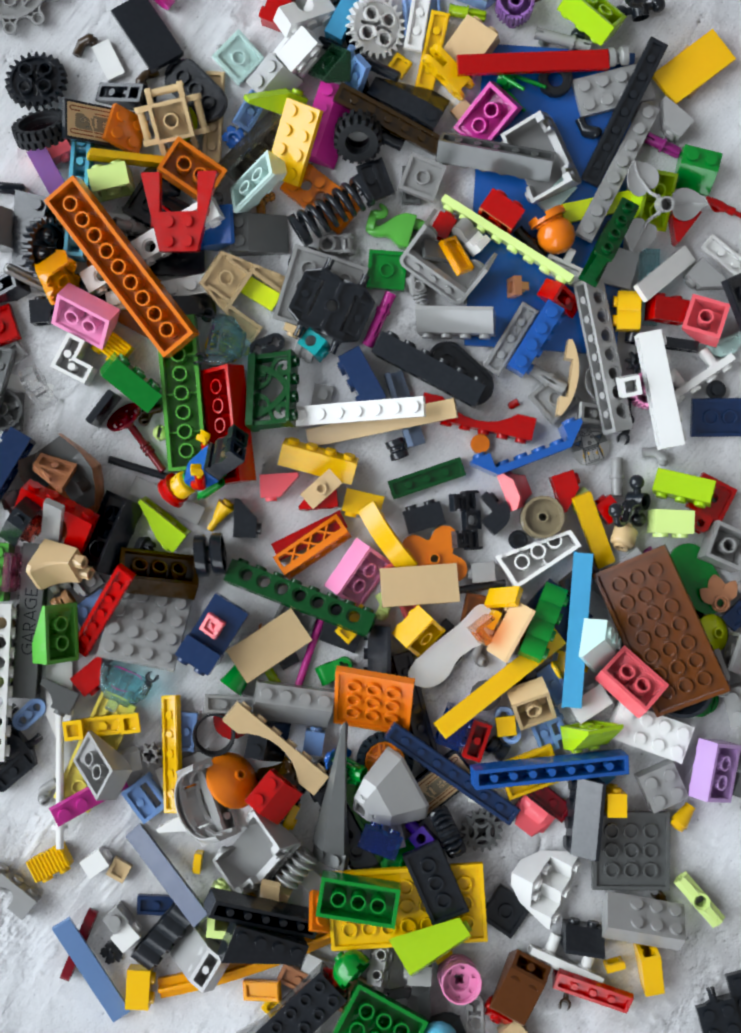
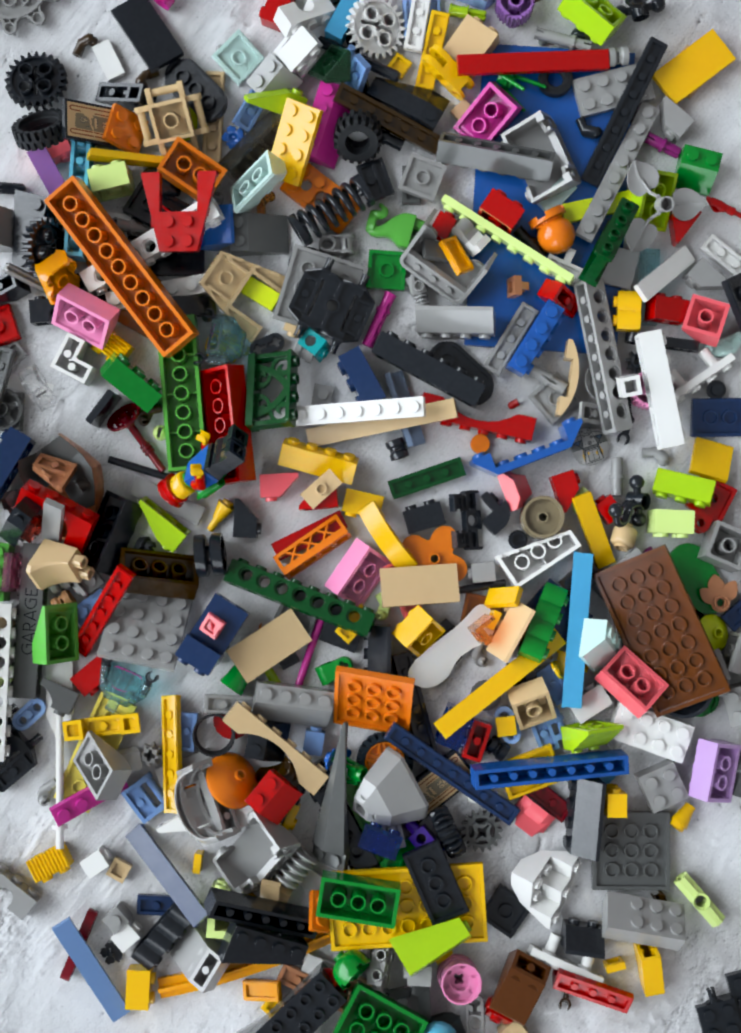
(711, 460): none -> yellow tile

